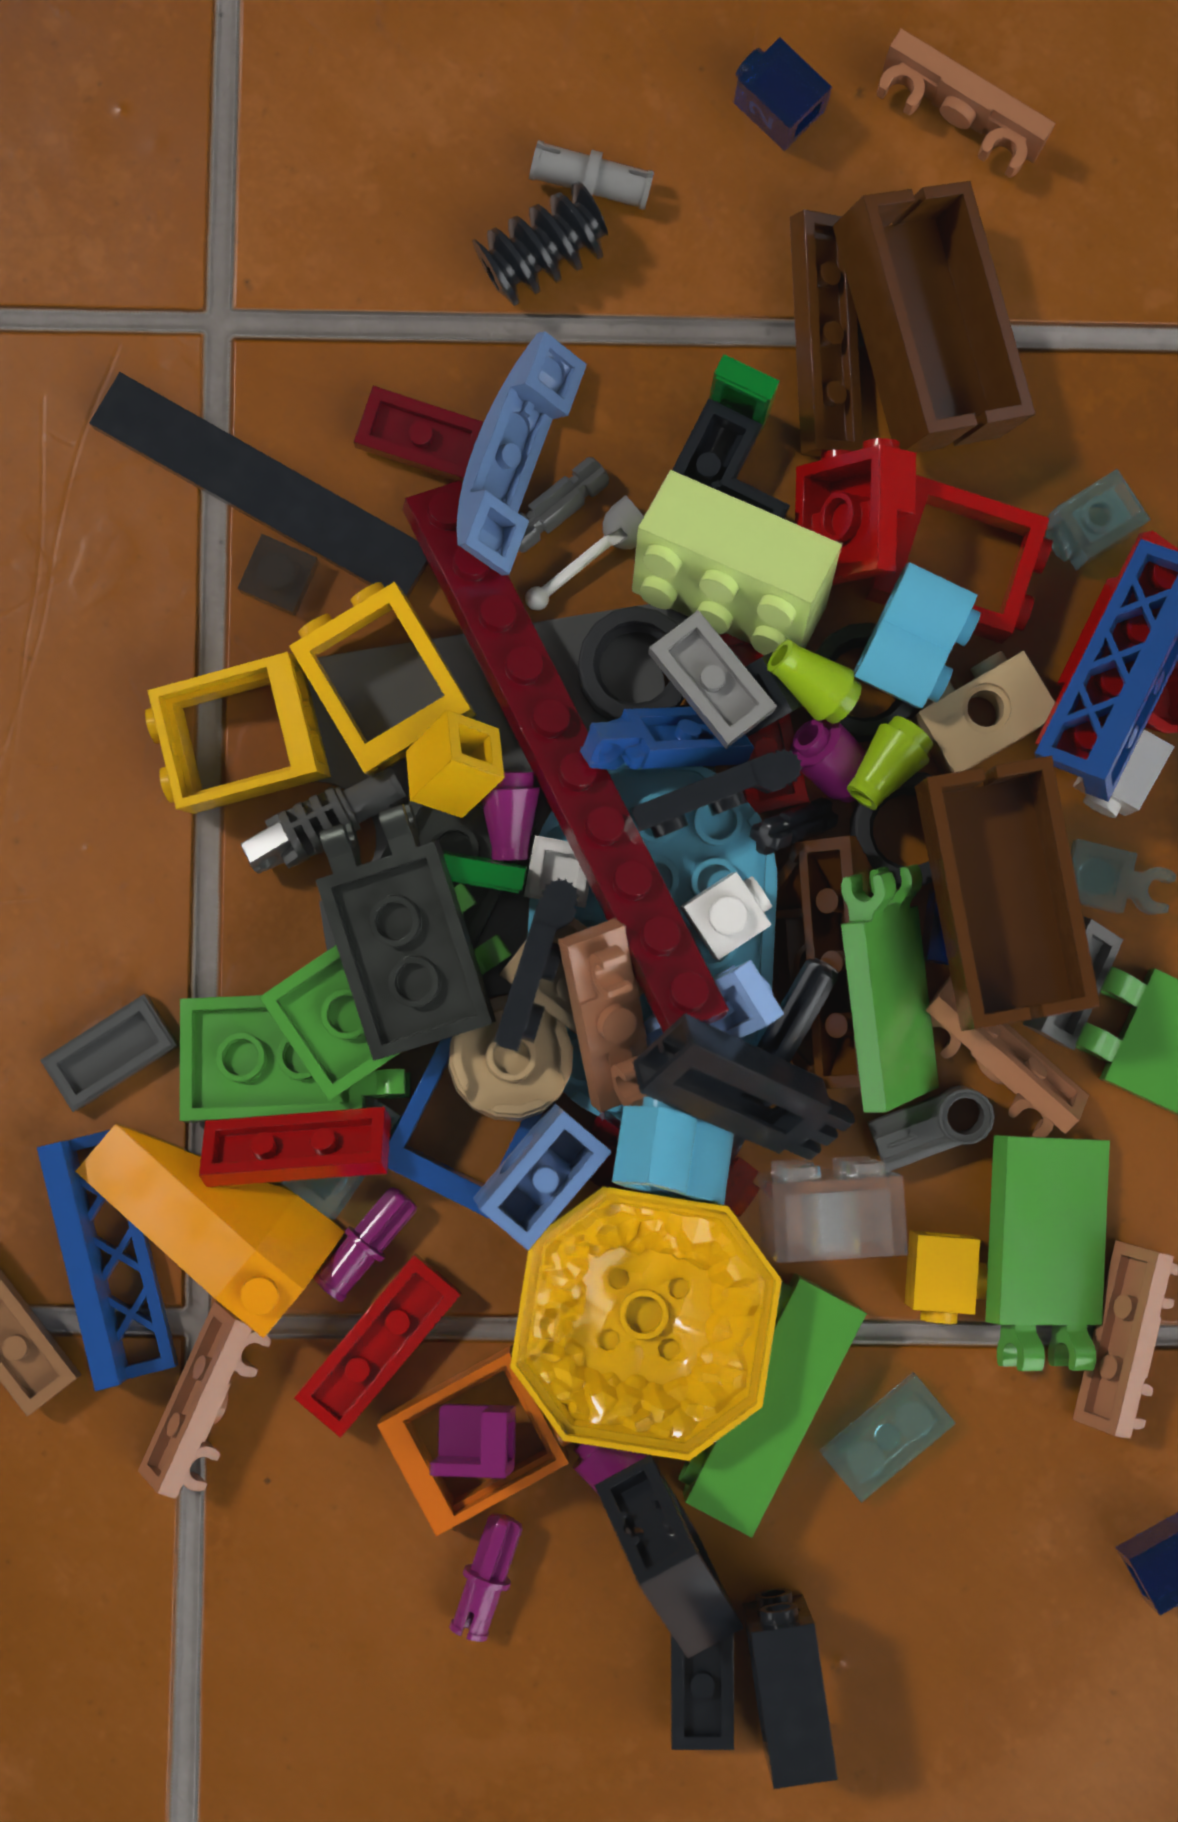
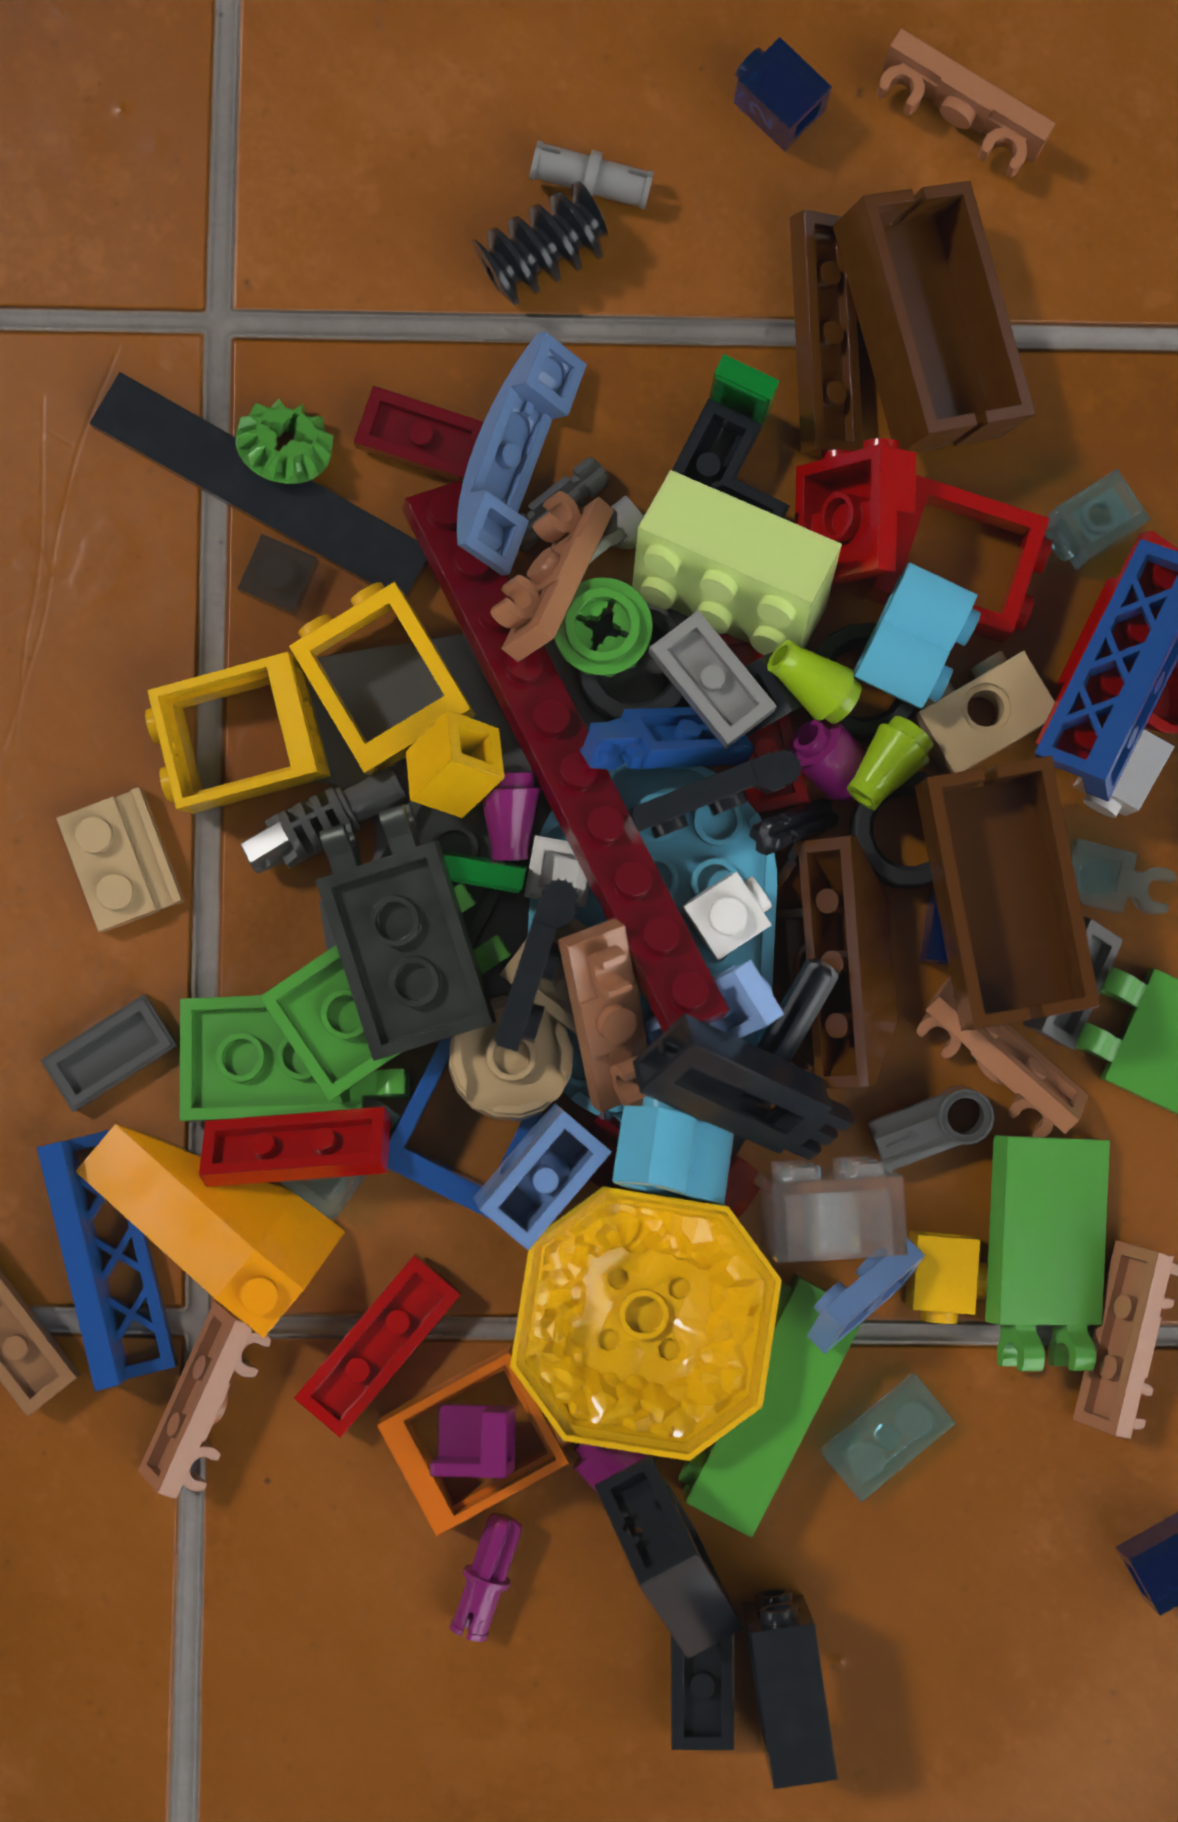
(120, 859): none -> tan plate
(299, 460): none -> bright green gear
(365, 1243): magenta axle -> none
(553, 574): none -> nougat plate
(629, 615): none -> bright green gear
(845, 1308): none -> medium blue plate
(888, 989): bright green tile -> none

